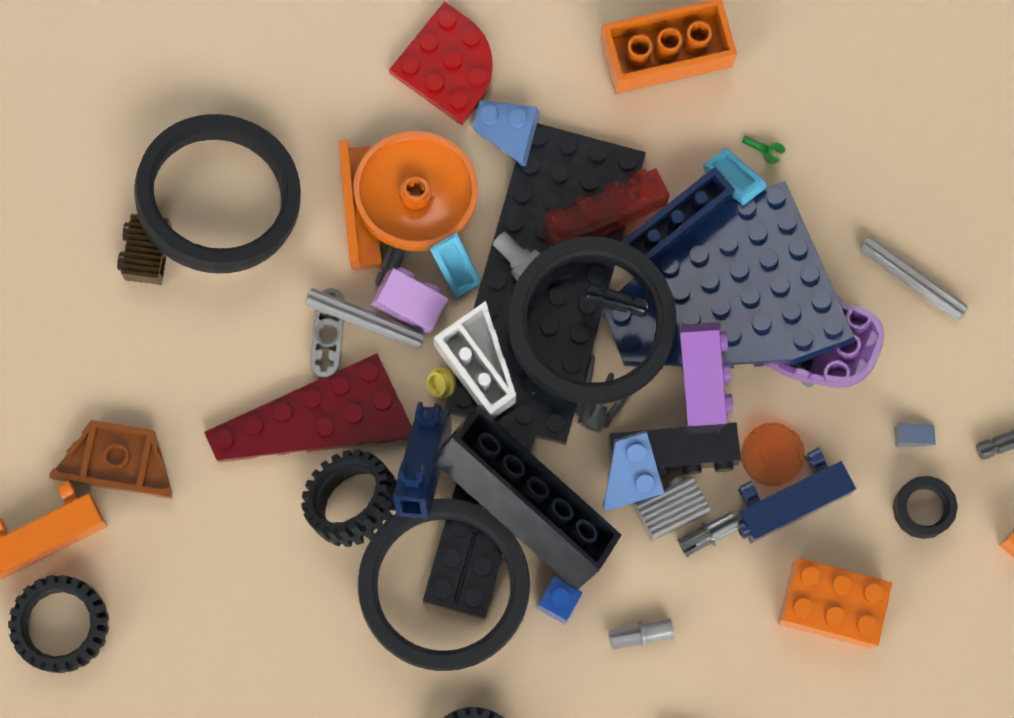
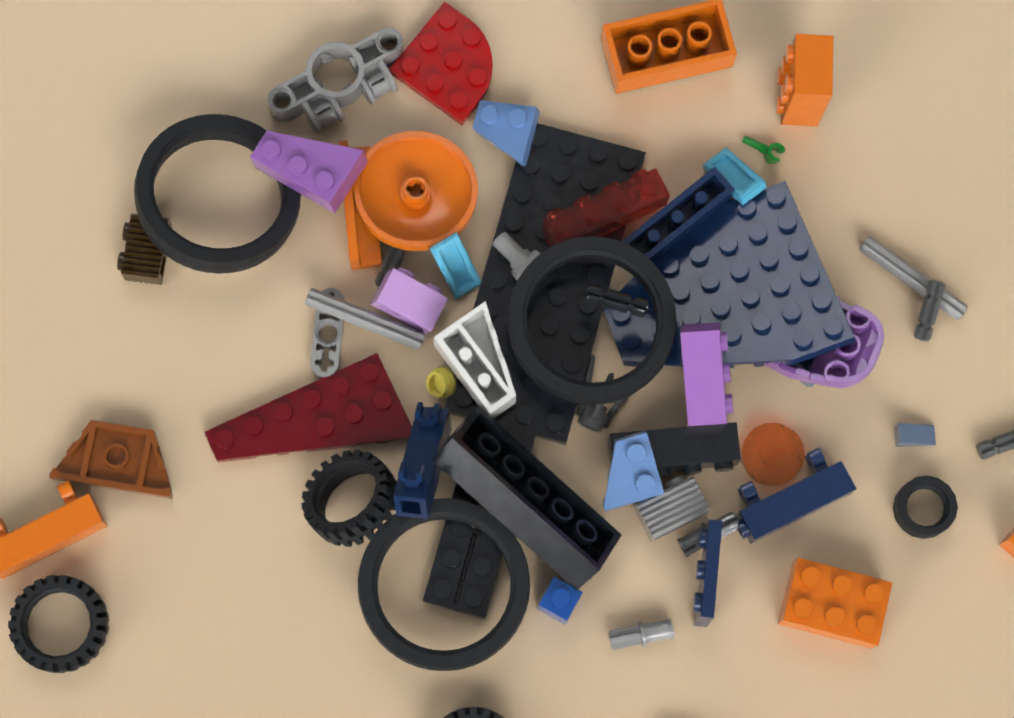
(310, 167): none -> medium lavender wedge
(323, 106): none -> light grey piece
(707, 573): none -> dark blue wing
(805, 80): none -> orange brick
(929, 310): none -> dark grey axle

